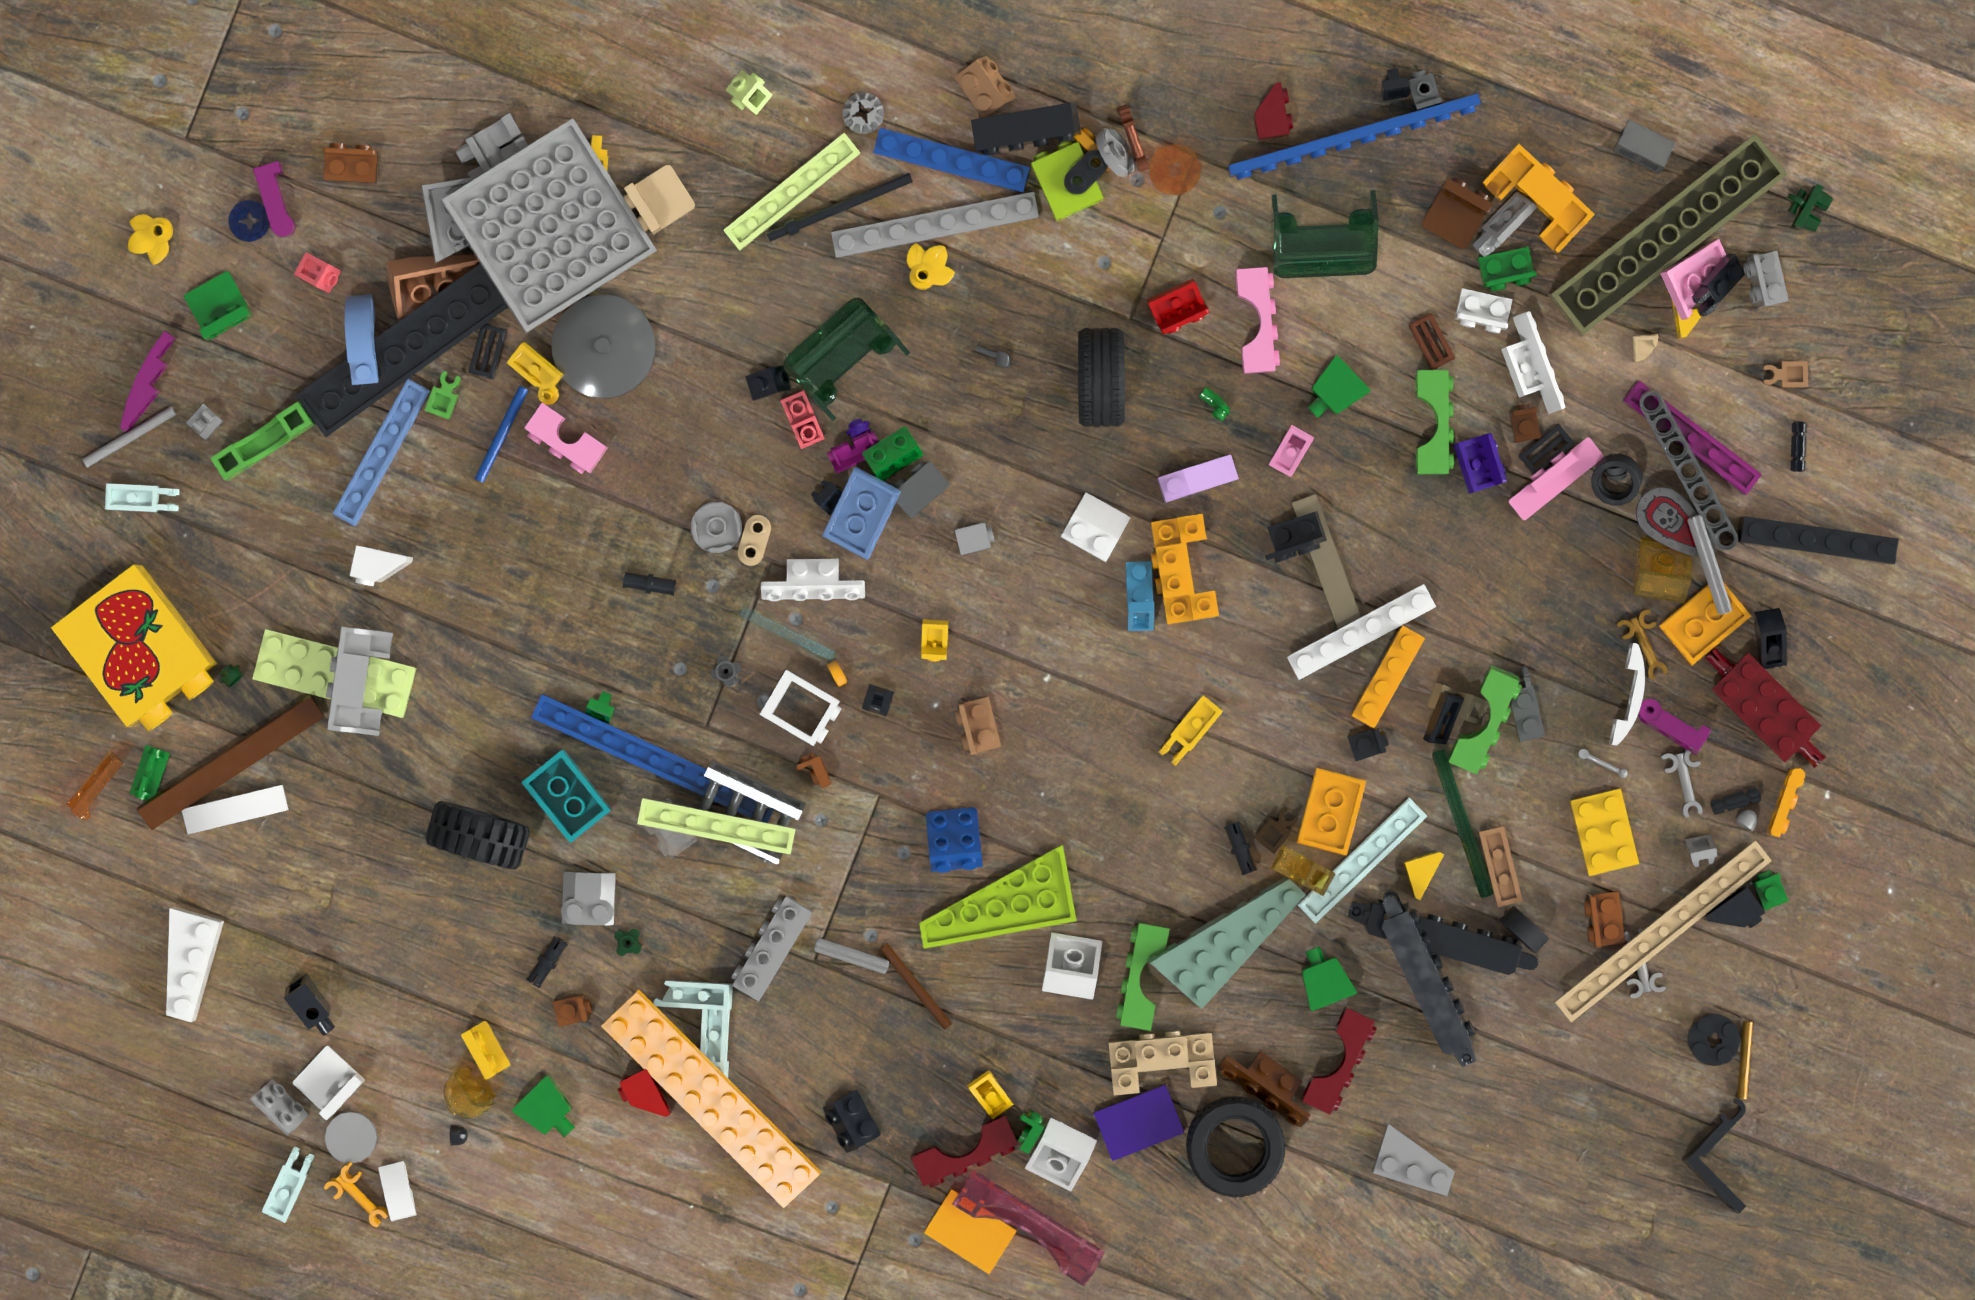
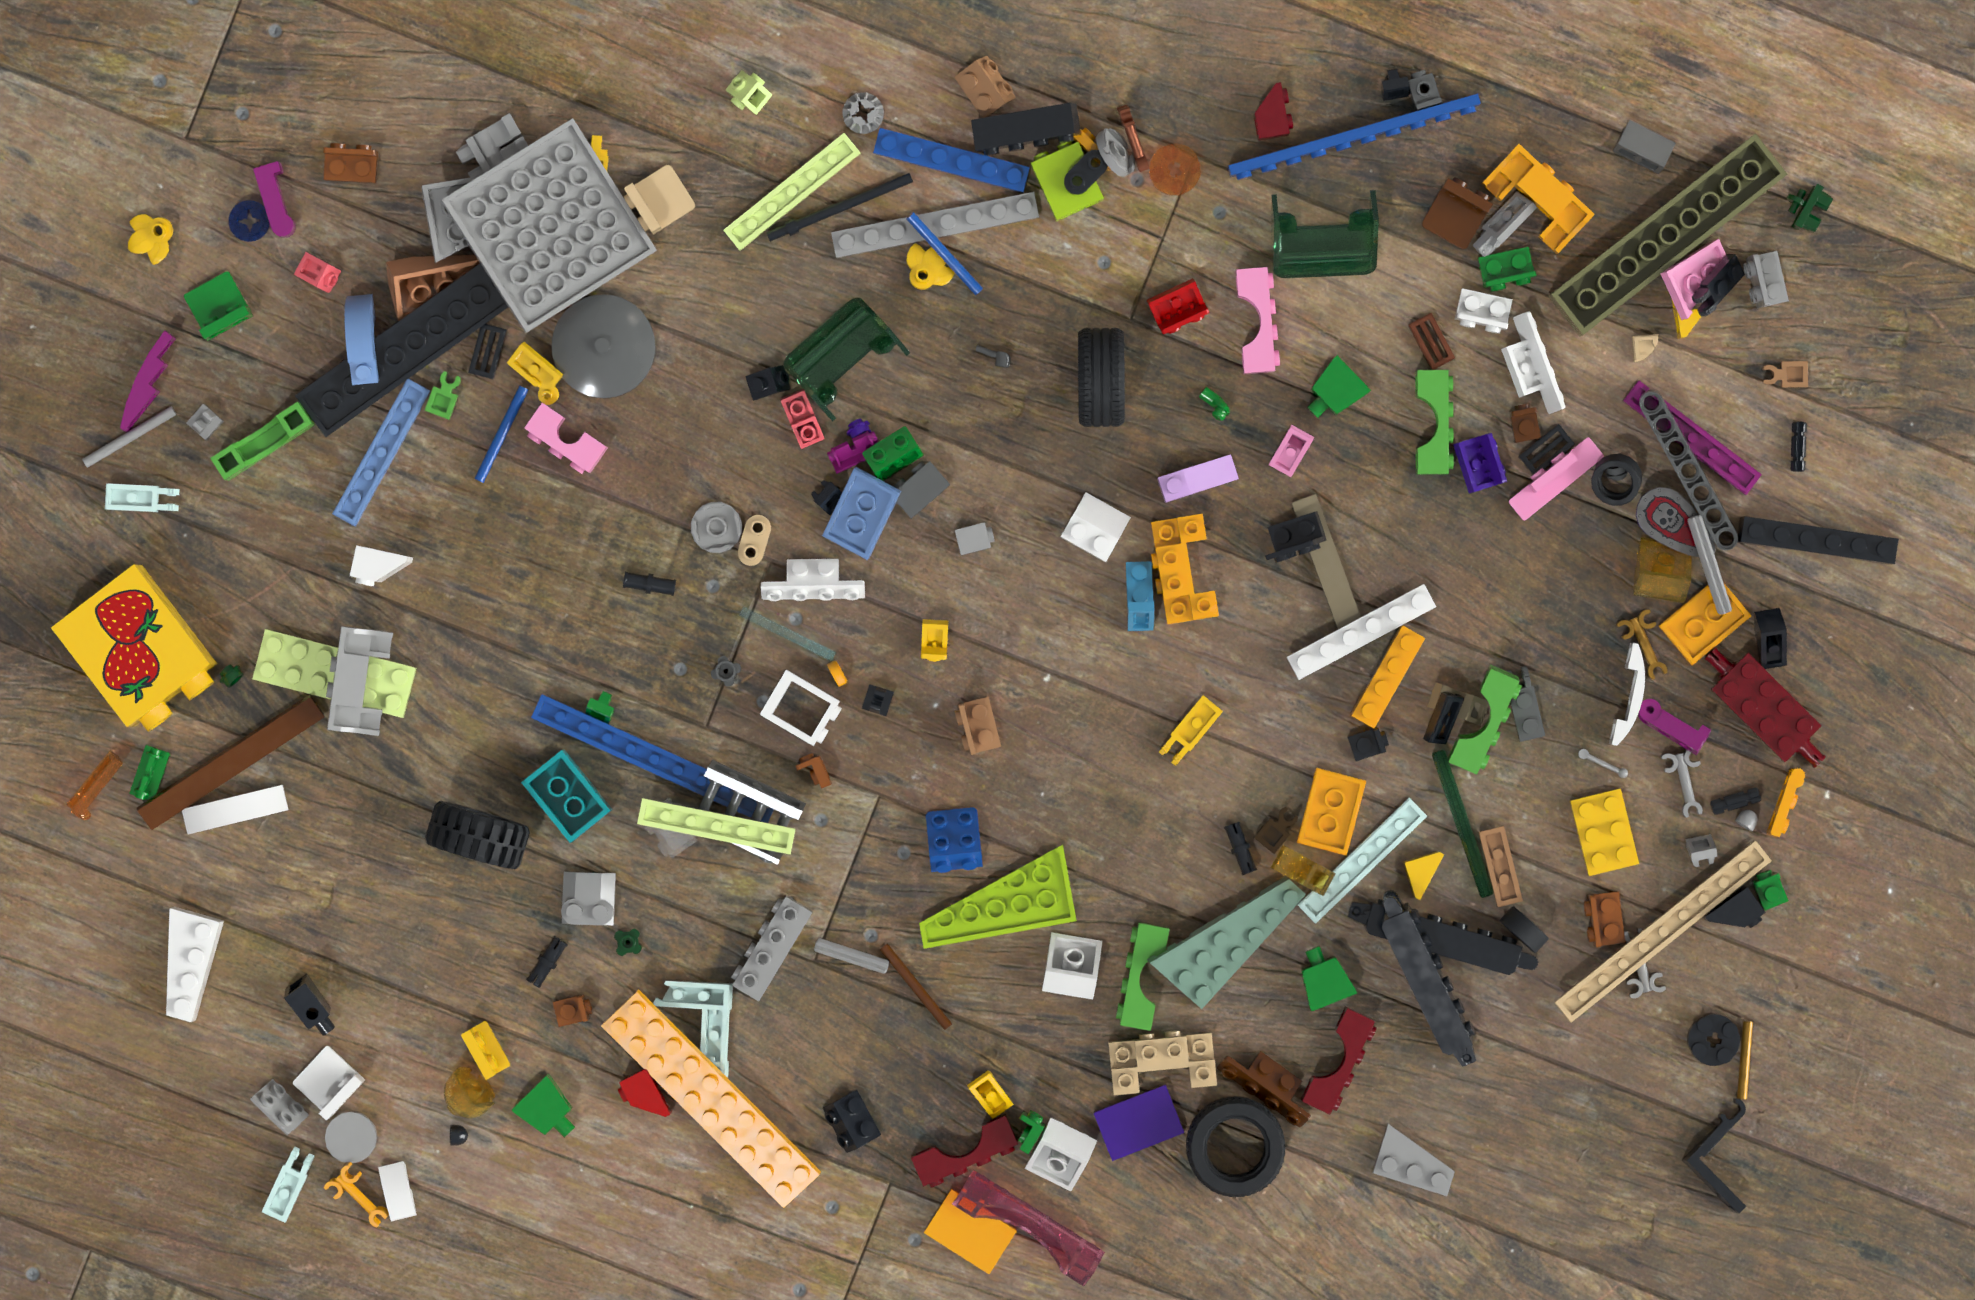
(944, 253): none -> blue bar

